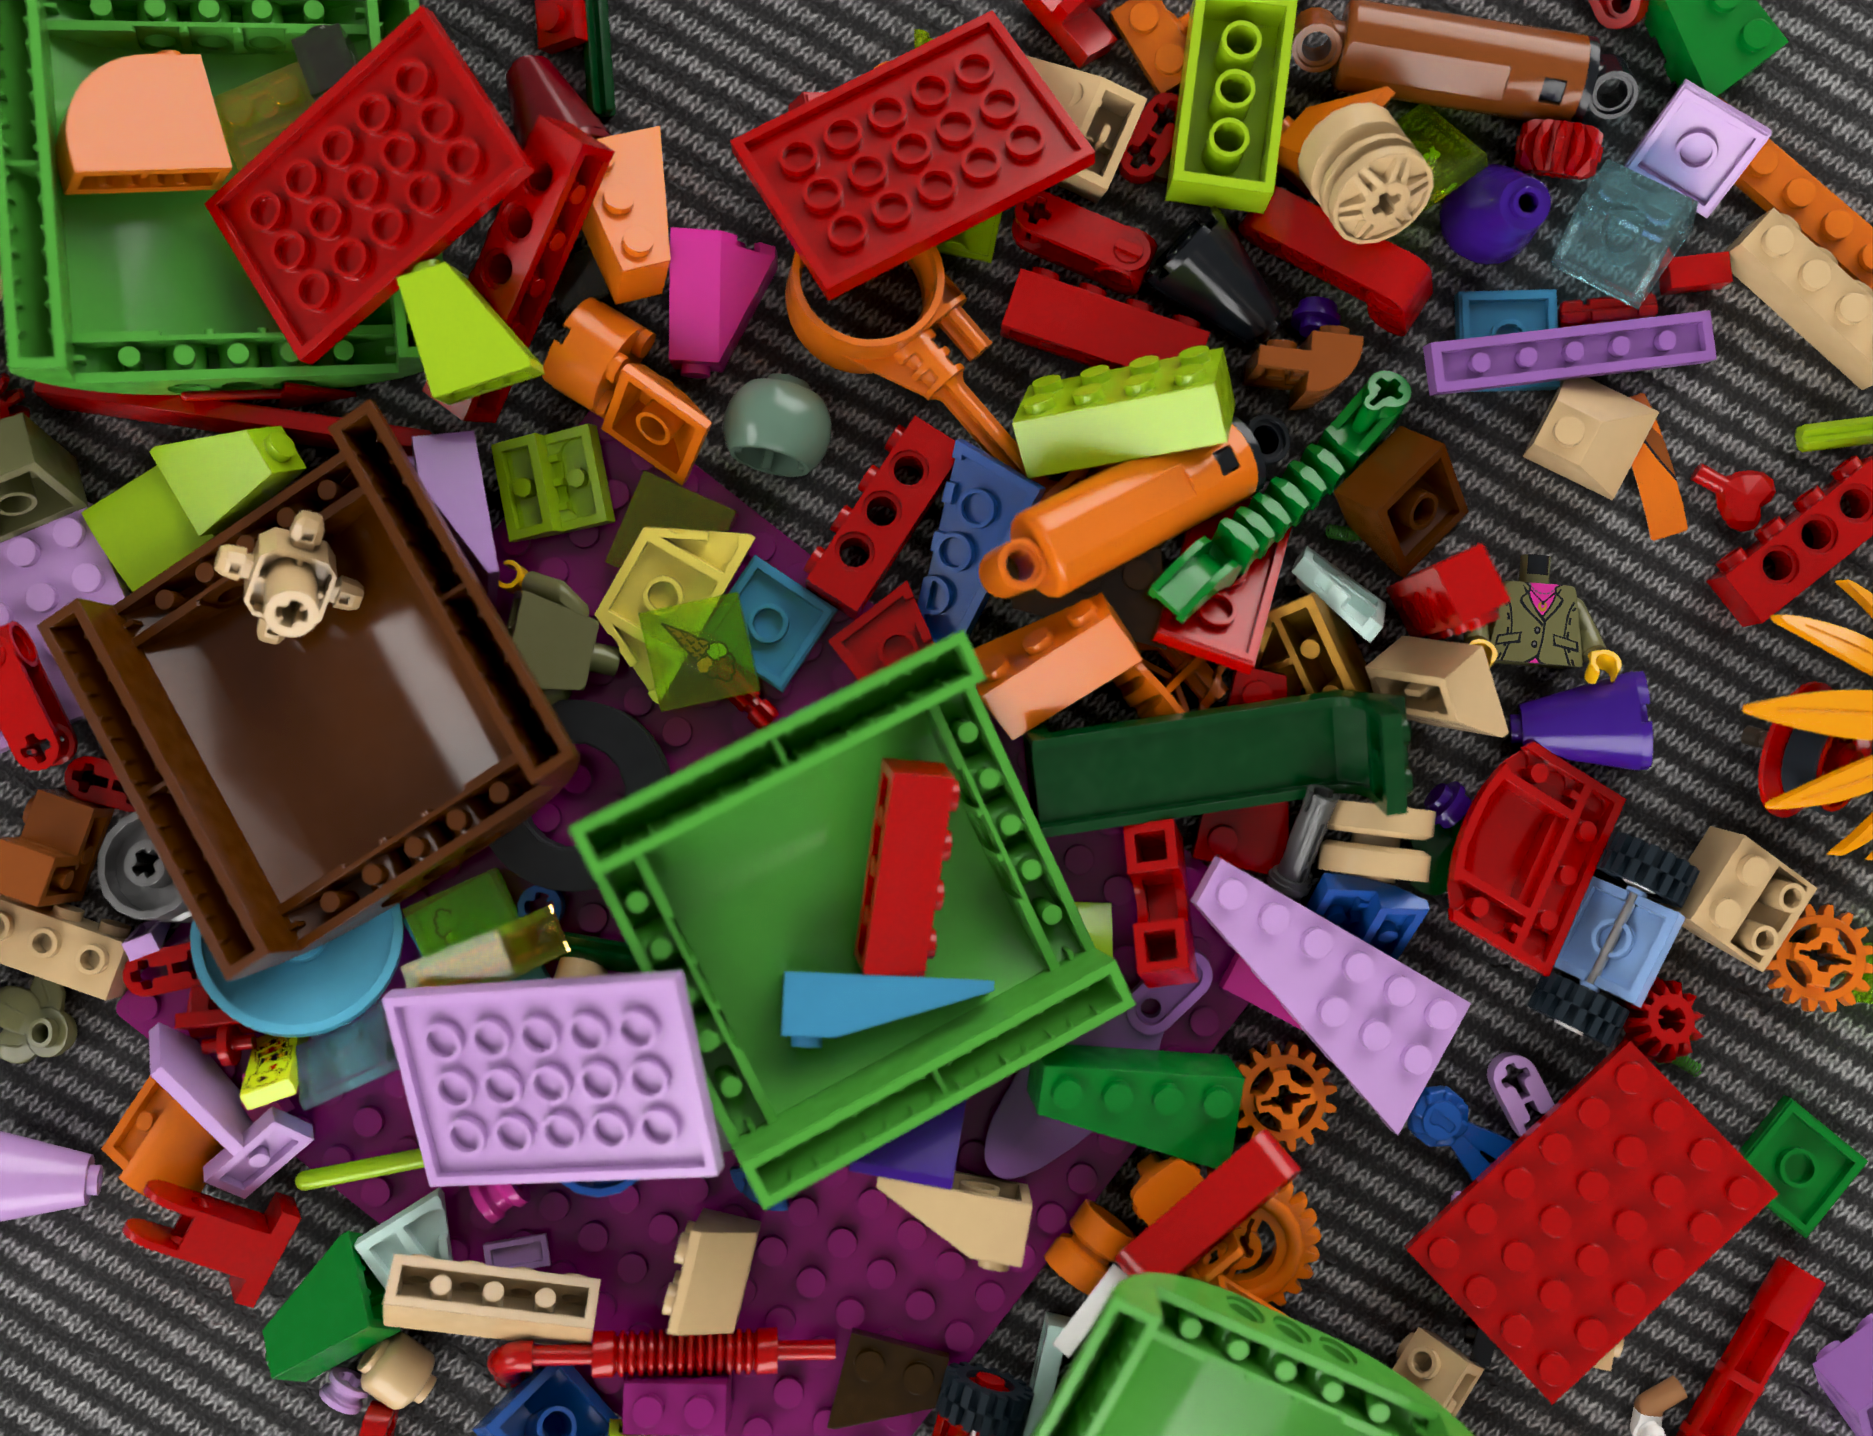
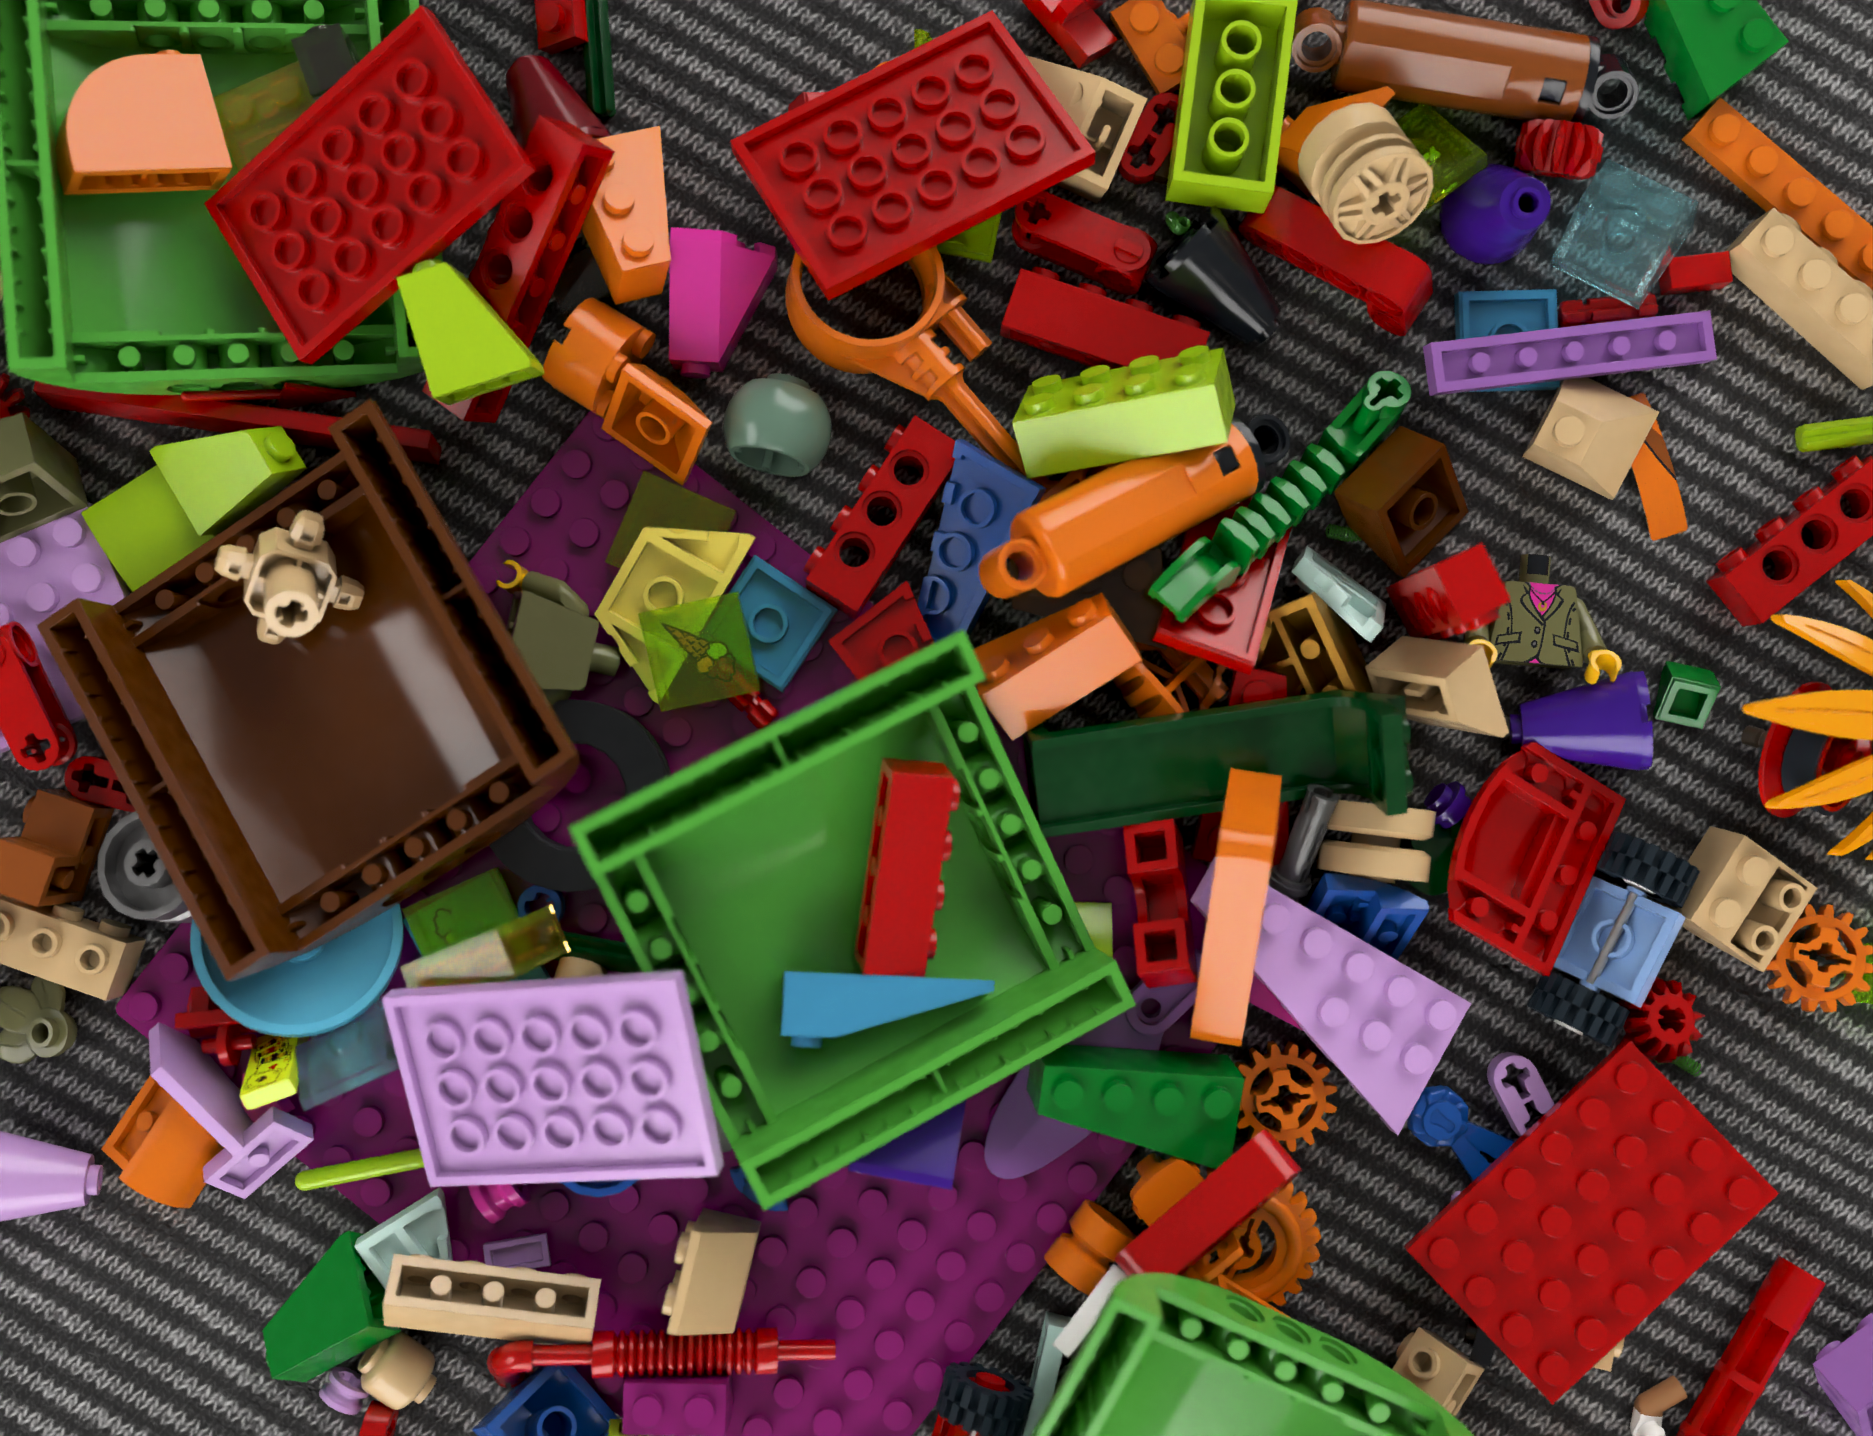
(145, 939): lavender piece -> none
(174, 981): red beam -> none
(219, 1235): red piece -> none
(454, 480): medium lavender slope -> none
(553, 483): lime slope -> none
(885, 1379): dark brown wing -> none
(978, 1216): tan slope -> none
(1177, 224): none -> bright green leg
(1236, 906): none -> beam
(1310, 370): dark orange brick -> none
(1313, 313): dark purple plate -> none
(1685, 694): none -> green slope
(1698, 146): lavender tile -> none
(1737, 495): red rock -> none
(1801, 1163): green tile -> none

